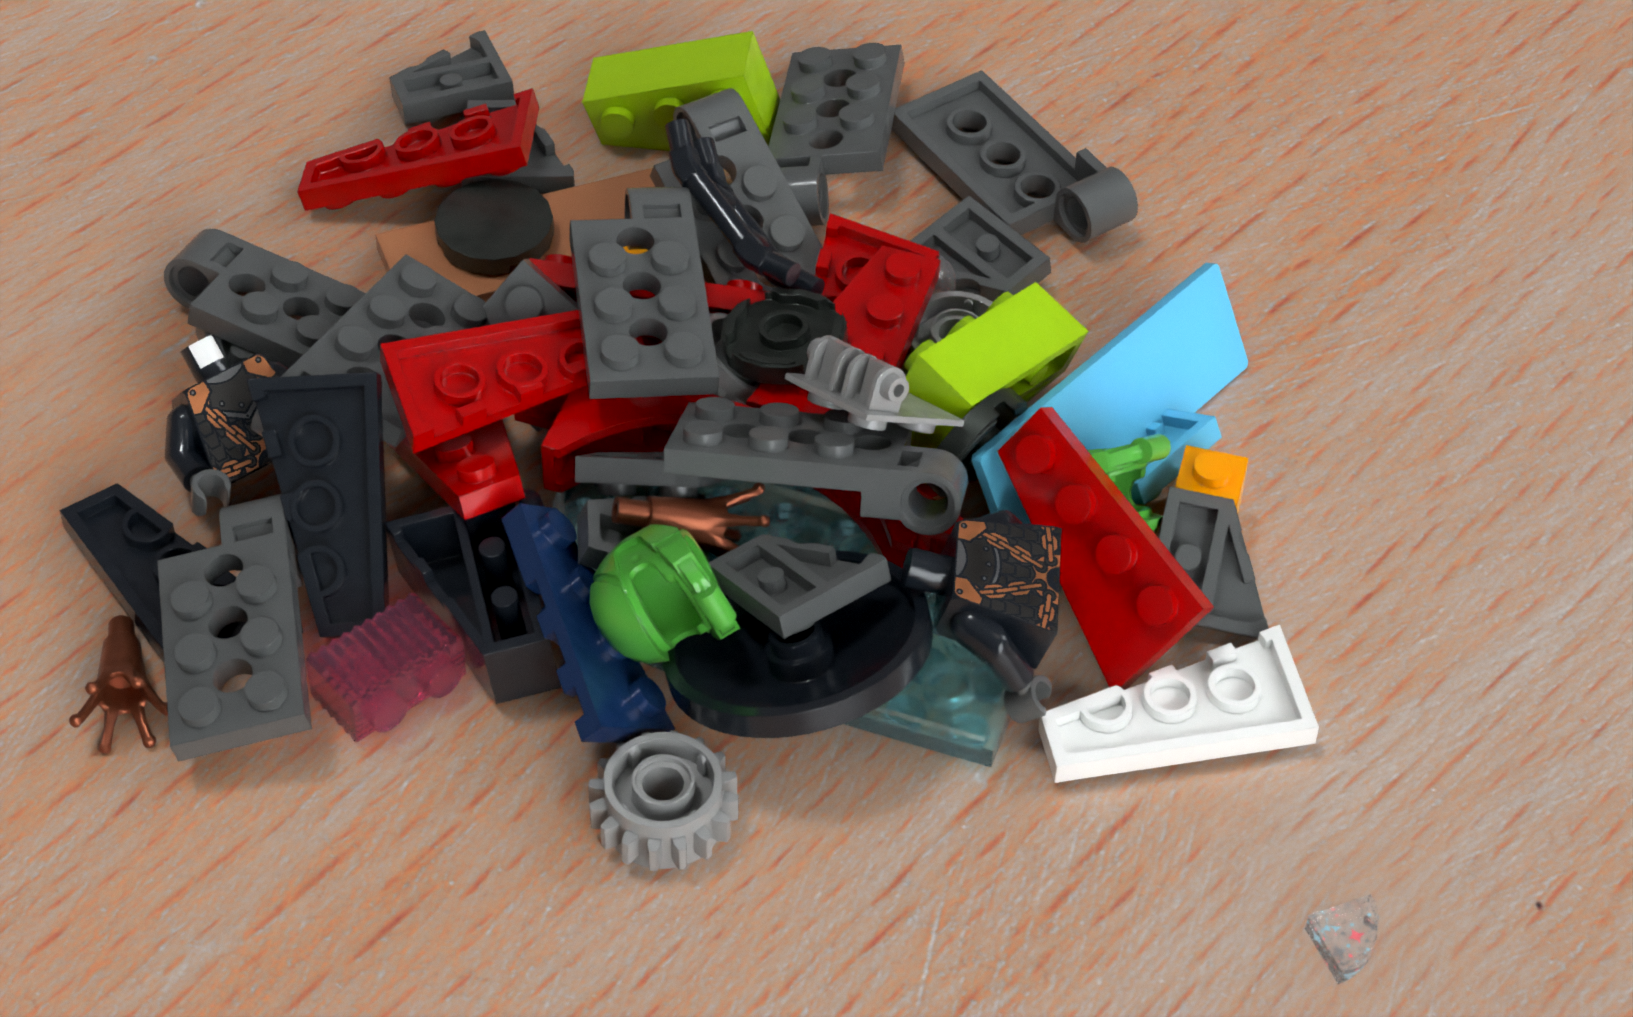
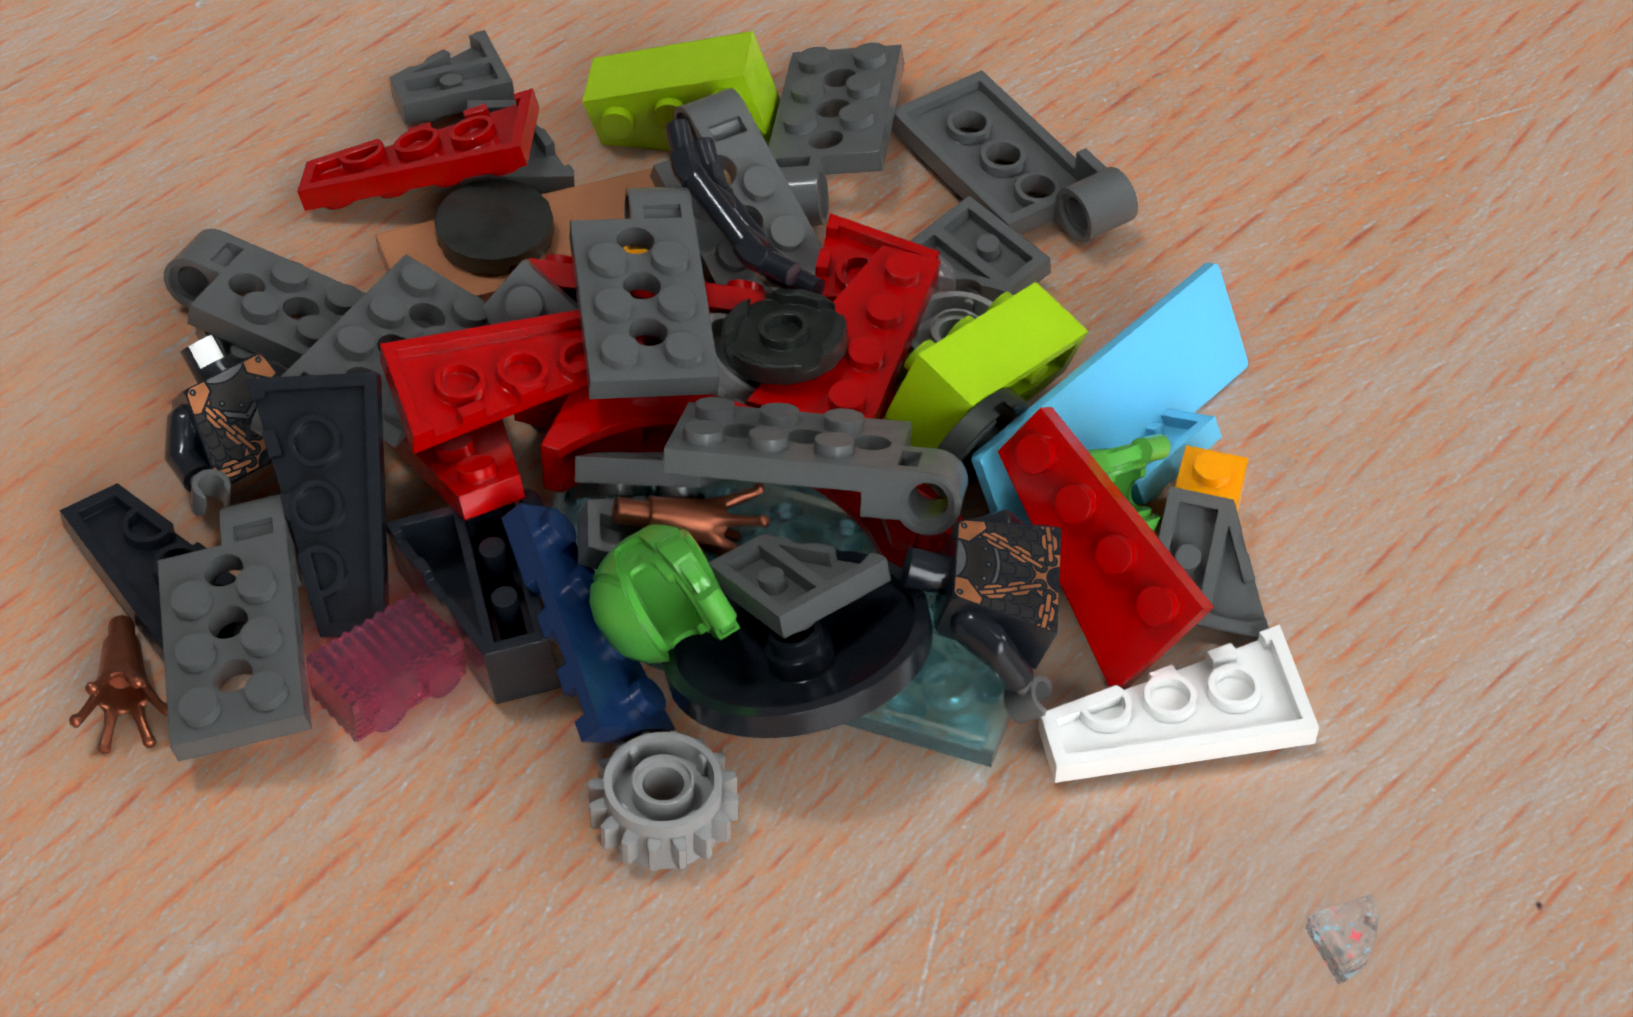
(866, 388): light grey hinge -> none

